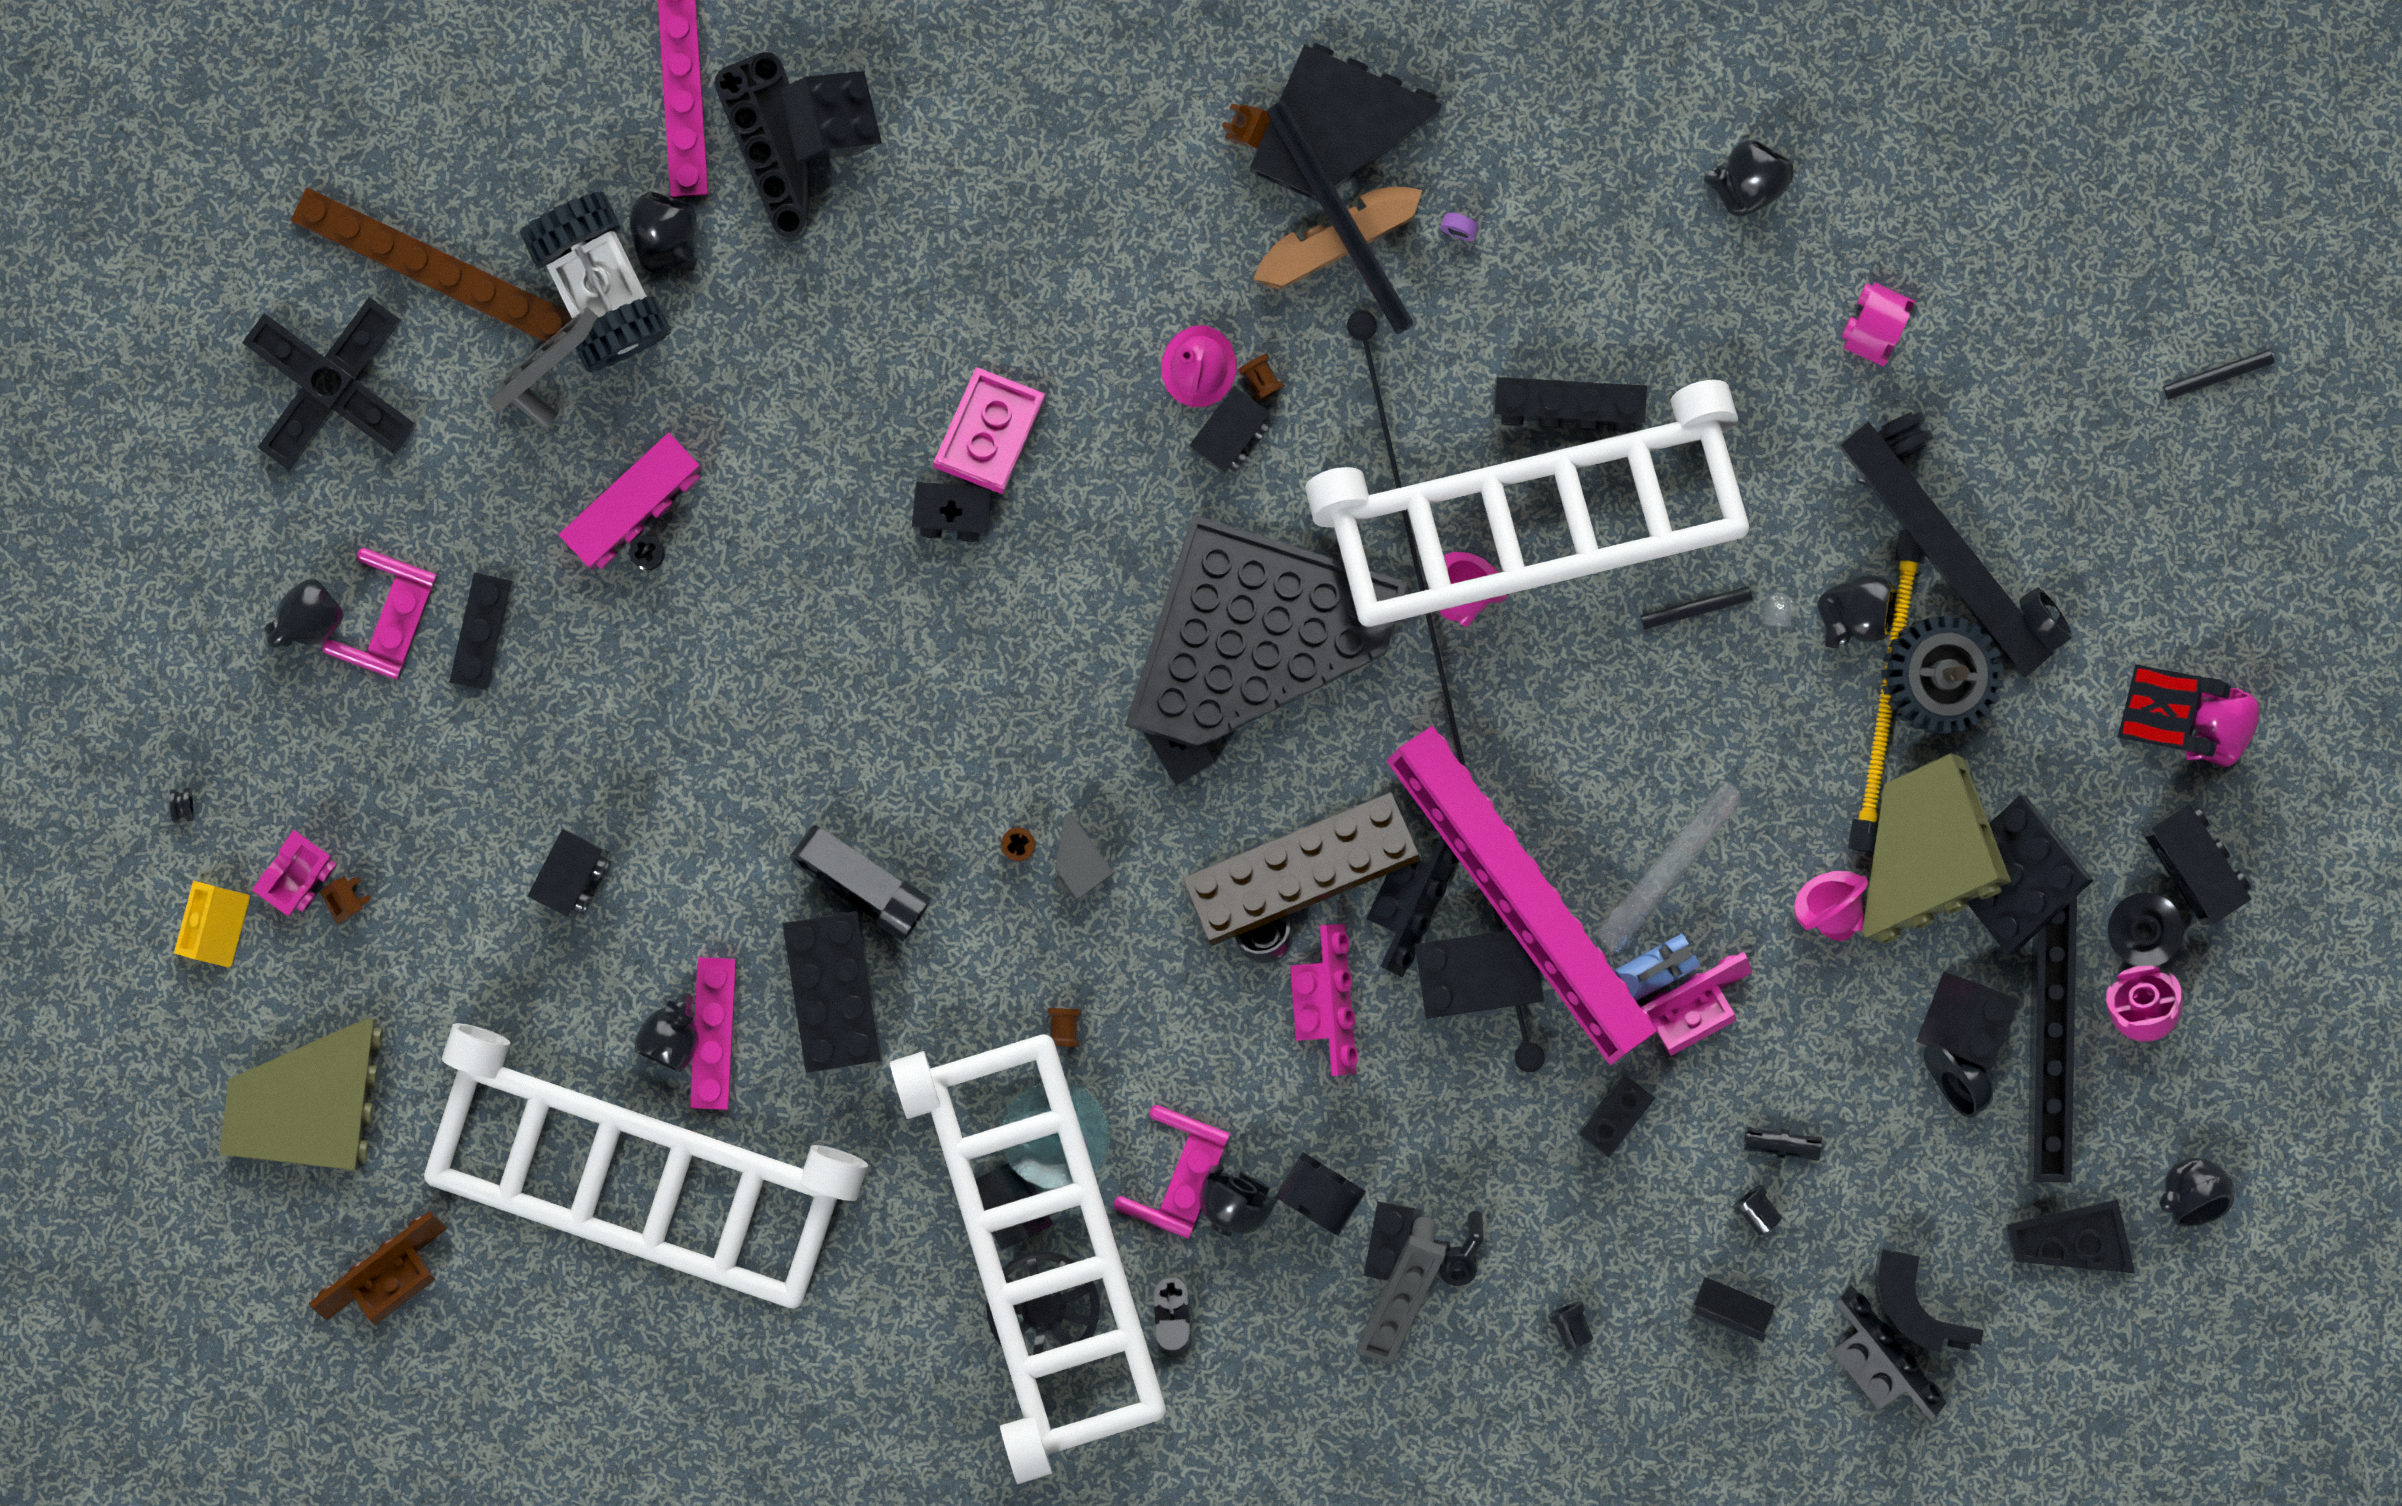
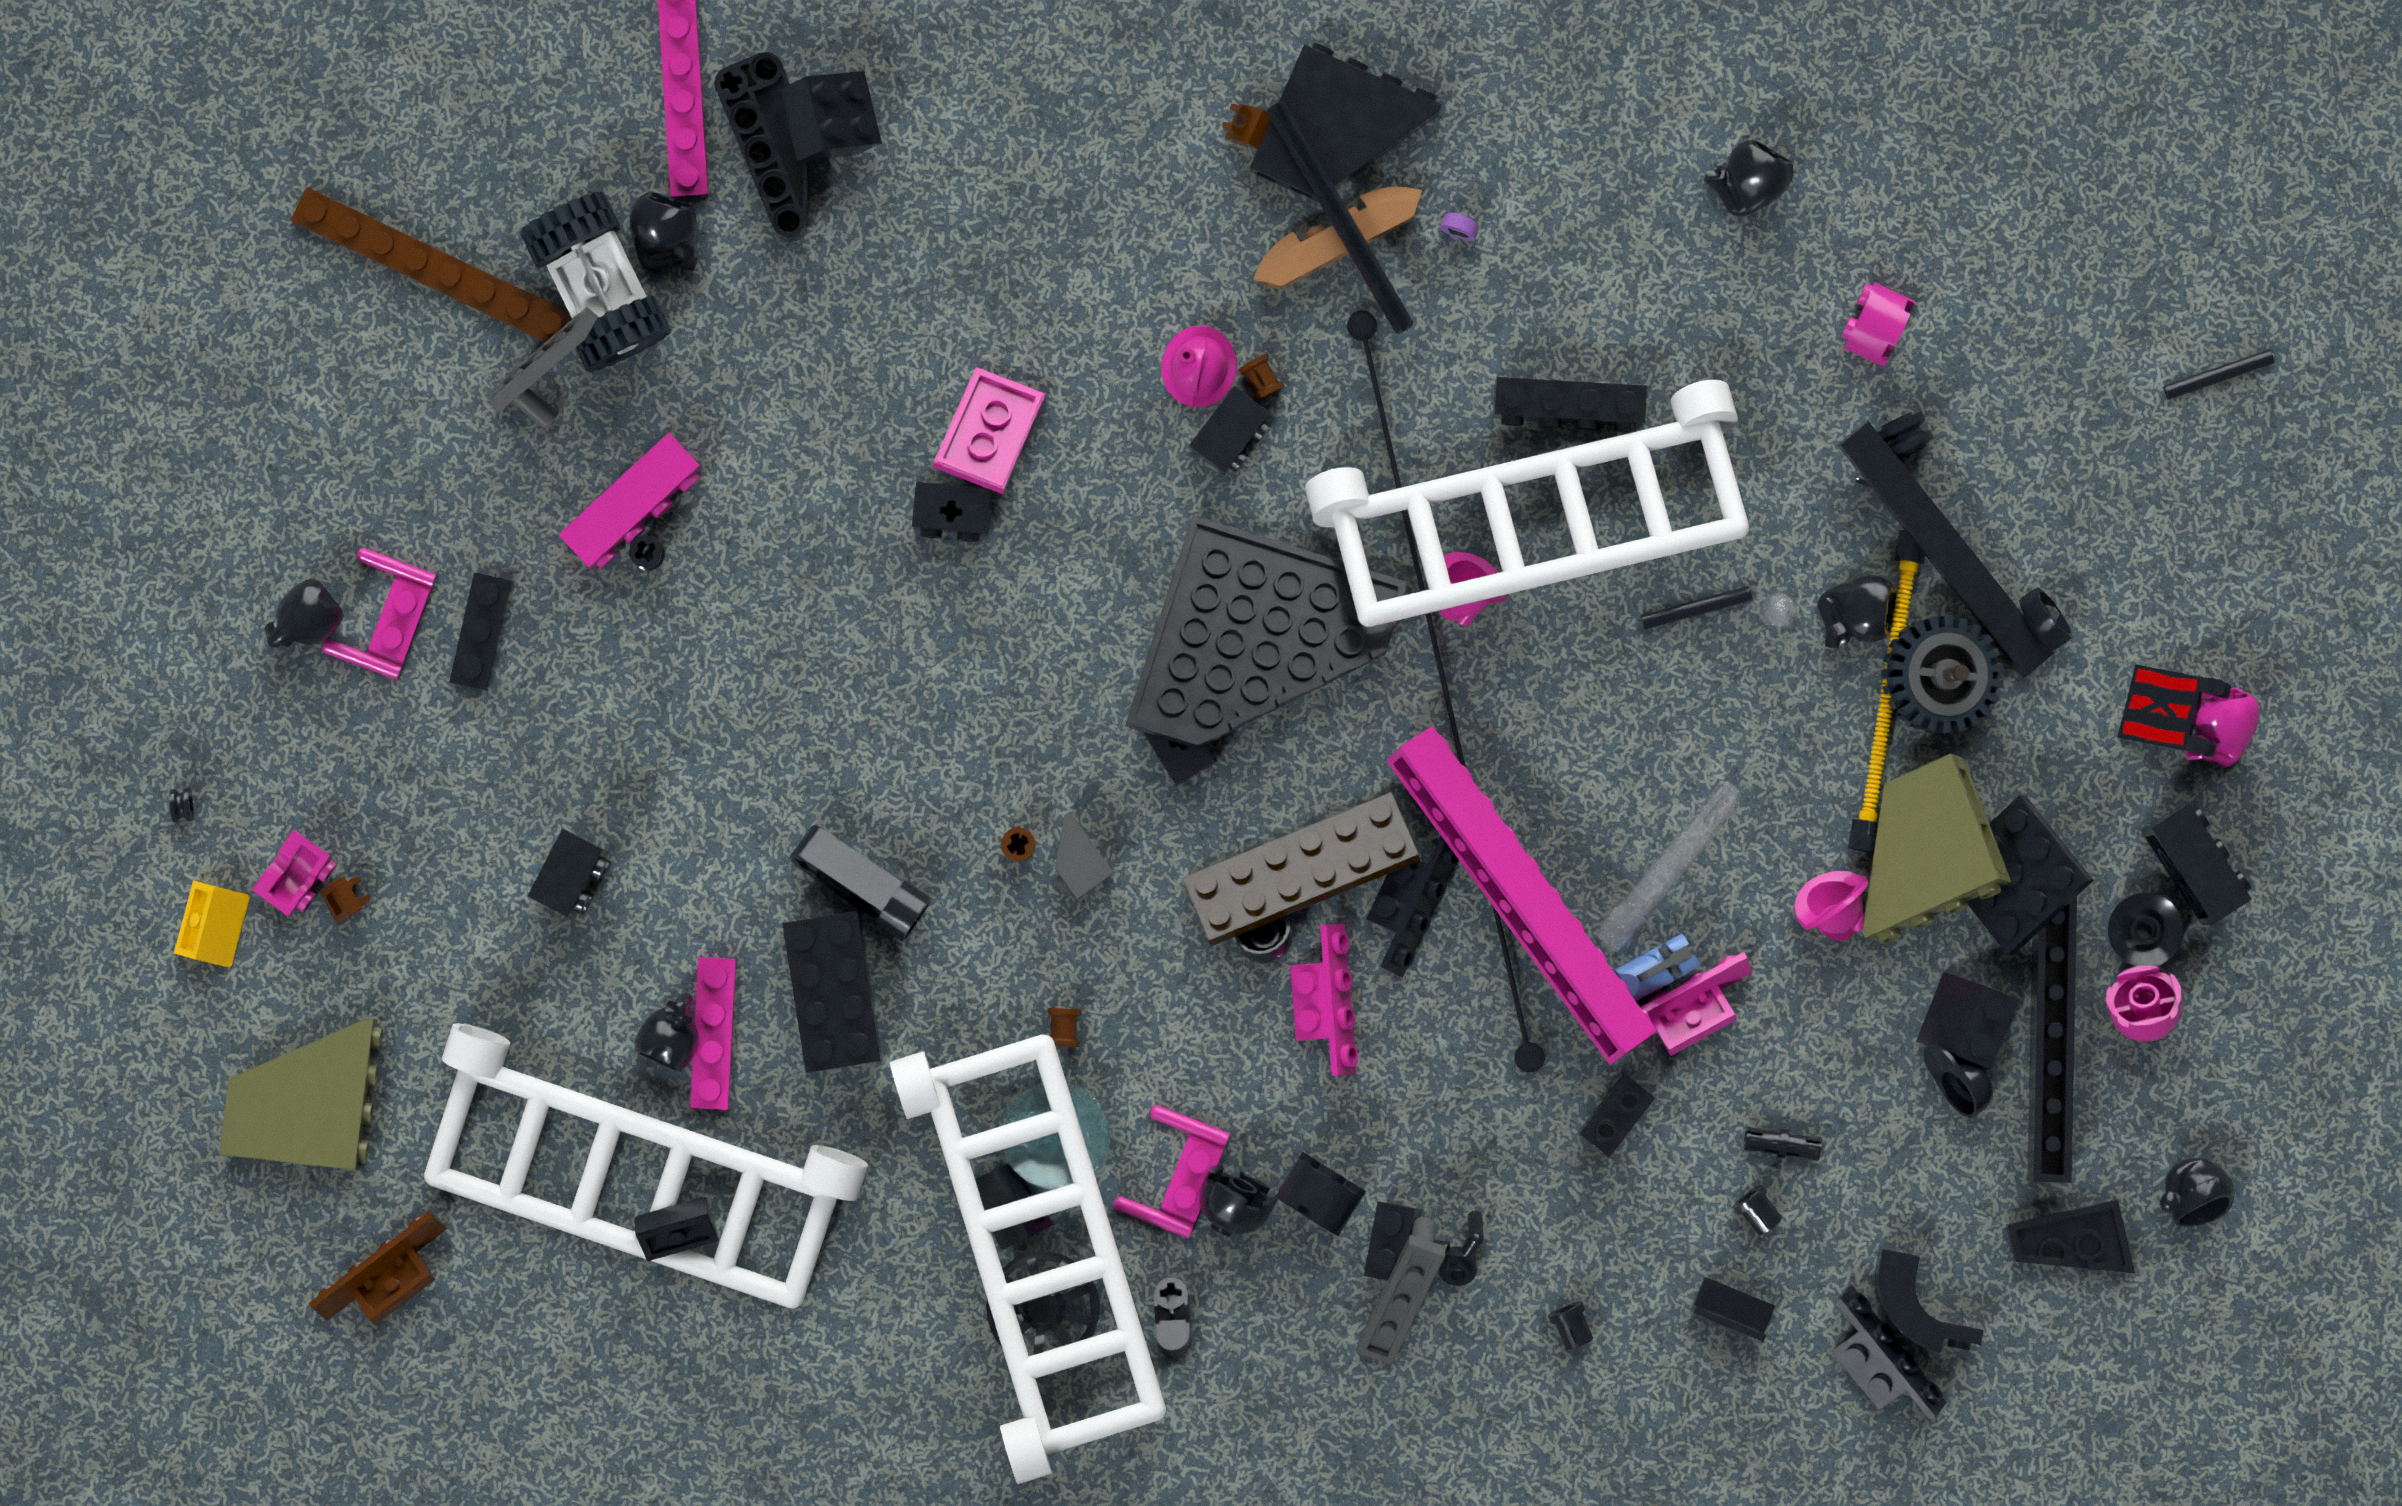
(352, 401): black piece -> none
(676, 1229): none -> black slope
(1476, 974): black slope -> none

